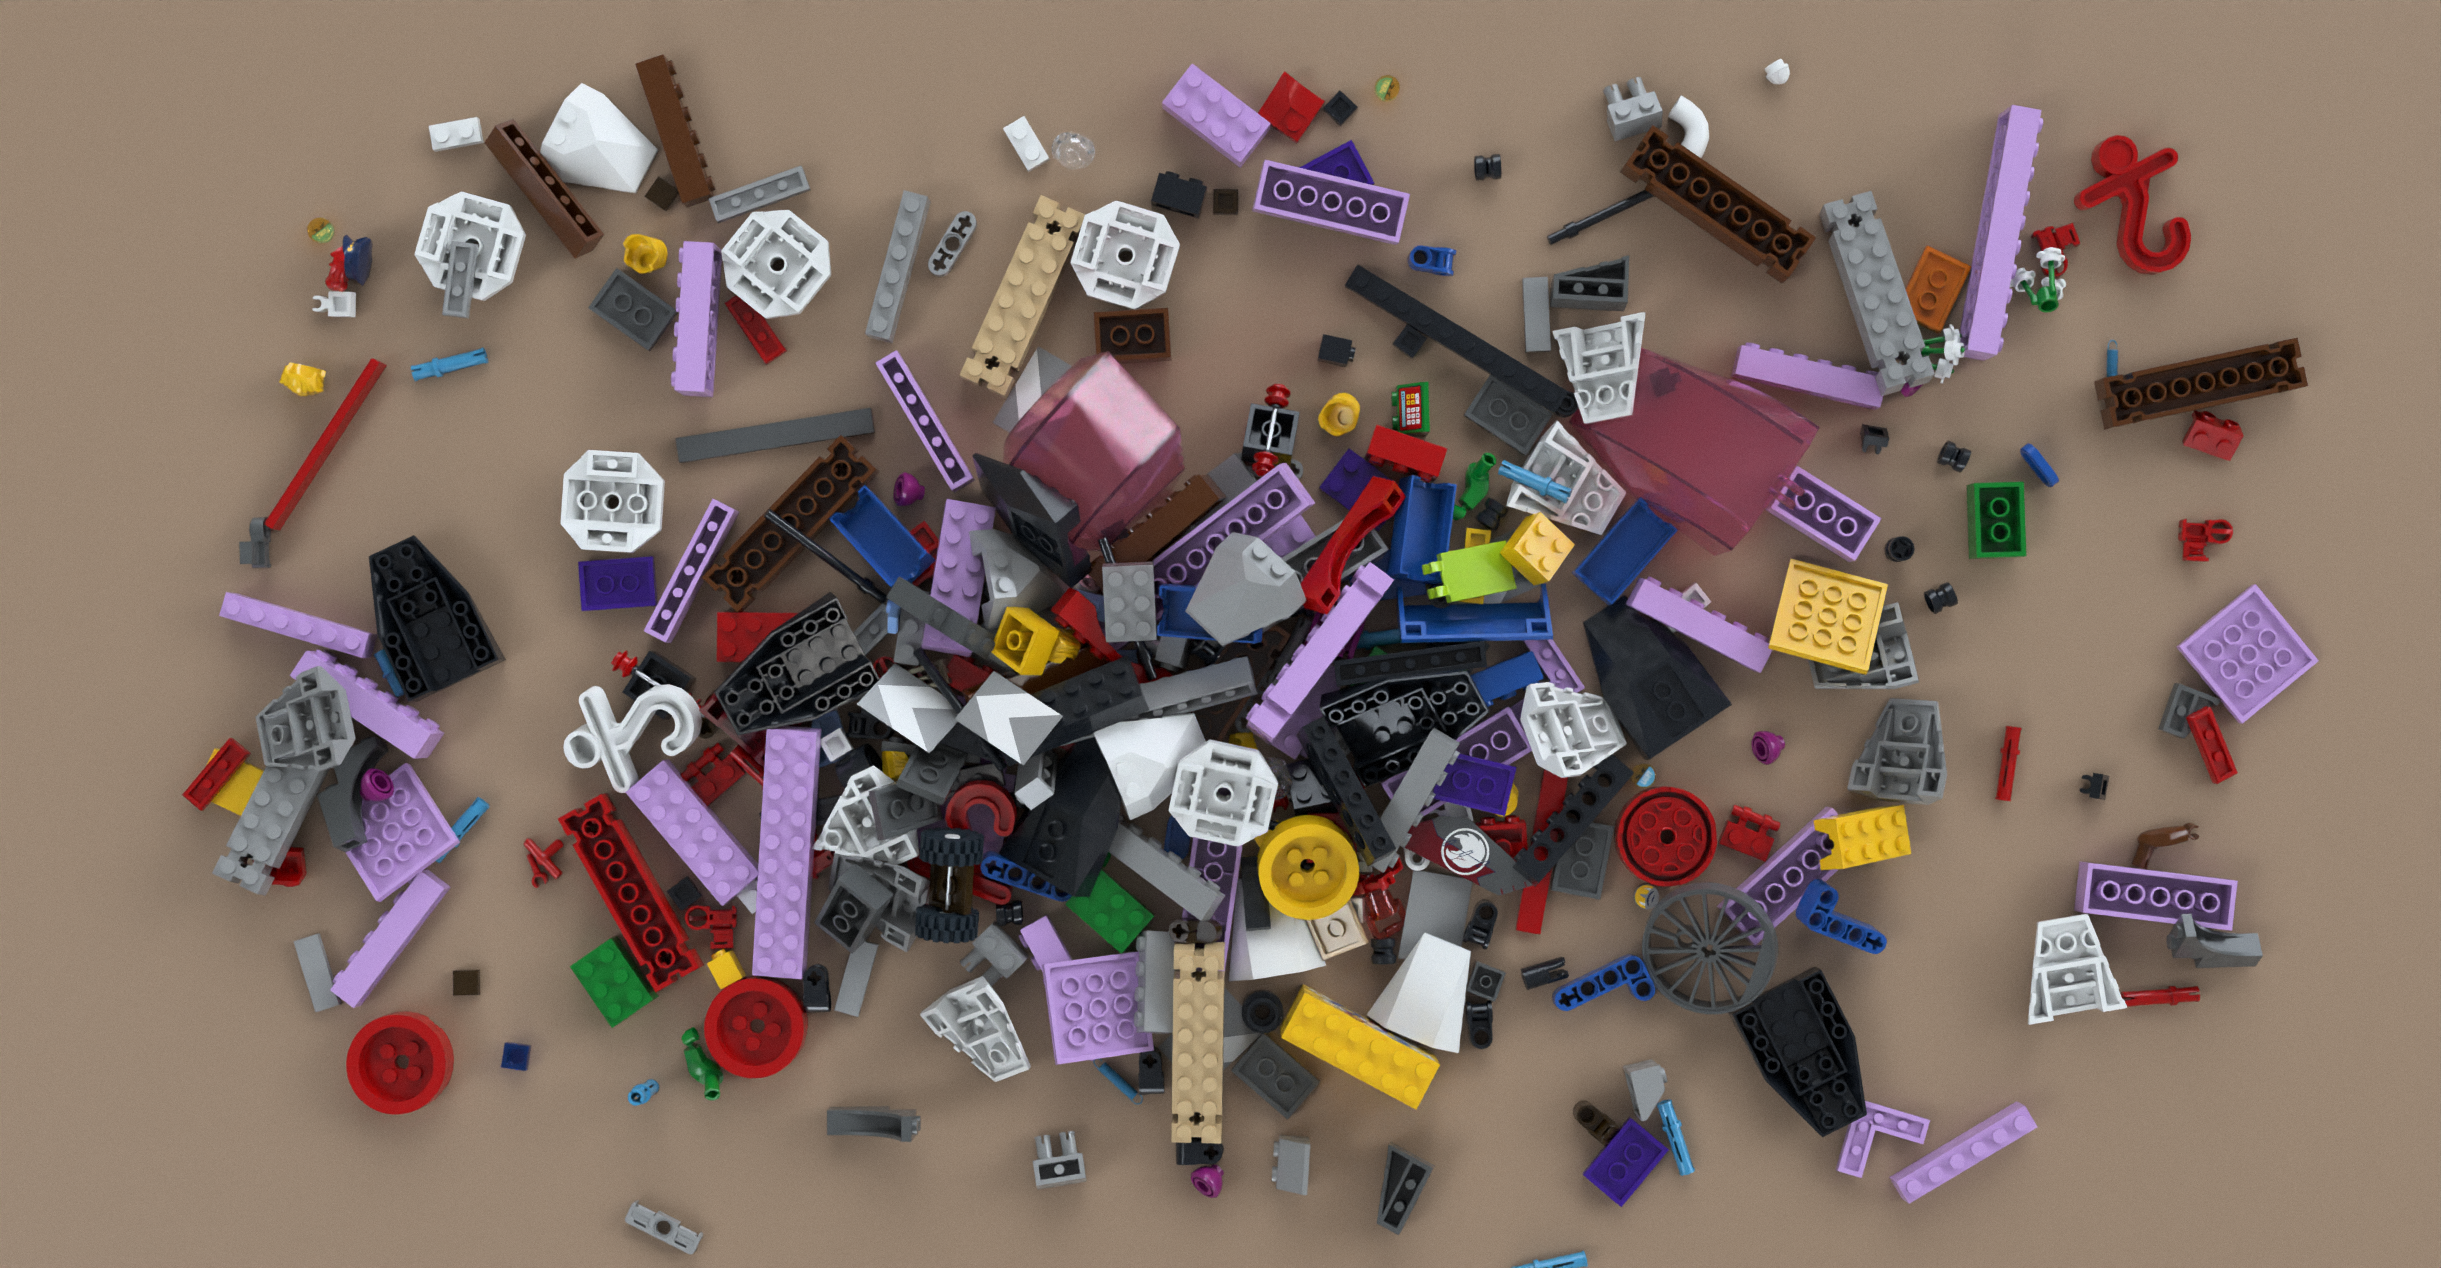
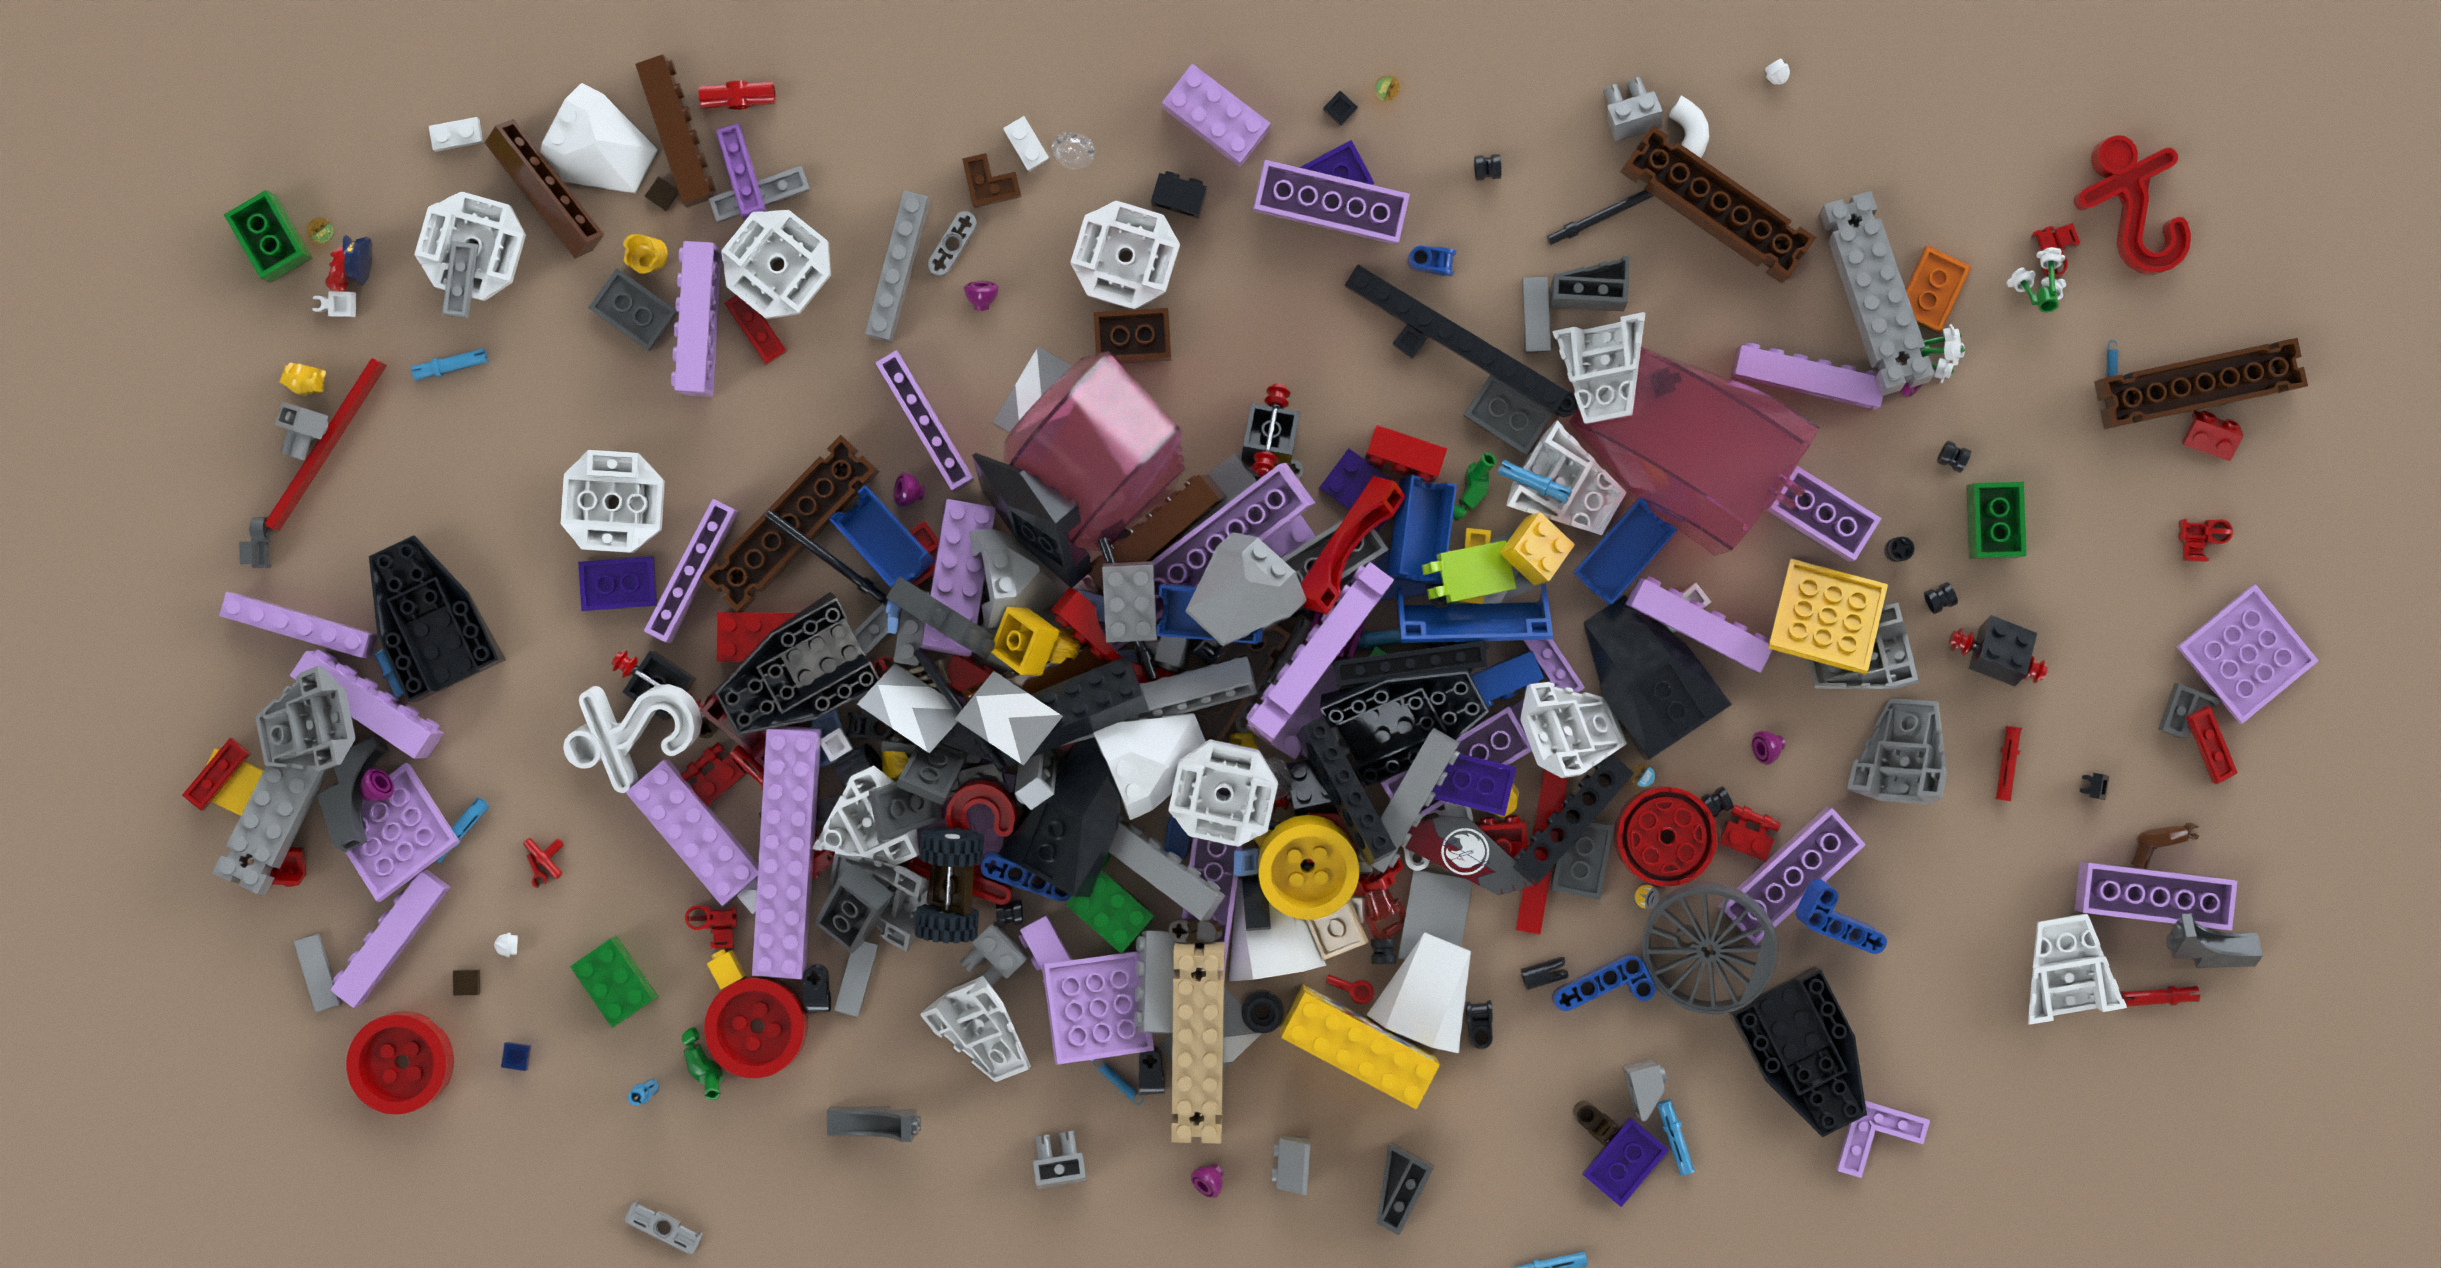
(267, 236): none -> green brick
(301, 427): none -> light grey brick
(506, 944): none -> white plate
(630, 891): red brick -> none
(684, 893): black plate -> none
(737, 95): none -> red piece
(740, 170): none -> medium lavender tile
(775, 435): dark grey tile -> none
(981, 294): none -> magenta brick
(985, 188): none -> reddish brown plate
(1023, 297): tan brick -> none
(1195, 1152): black piece -> none
(1225, 202): dark brown tile -> none
(1246, 861): none -> medium blue plate
(1275, 1075): dark grey plate -> none
(1291, 107): red plate -> none
(1336, 351): black brick -> none
(1339, 414): yellow hair -> none
(1359, 991): none -> red plate
(1411, 409): slope -> none
(1480, 925): black piece -> none
(1485, 981): dark grey piece -> none
(1491, 515): black wheel -> none
(1718, 801): none -> black wheel
(1865, 836): yellow brick -> none
(1874, 436): black tile -> none
(1963, 1152): lavender brick -> none
(1999, 231): lavender brick -> none
(2001, 651): none -> black brick
(2039, 465): blue tile -> none

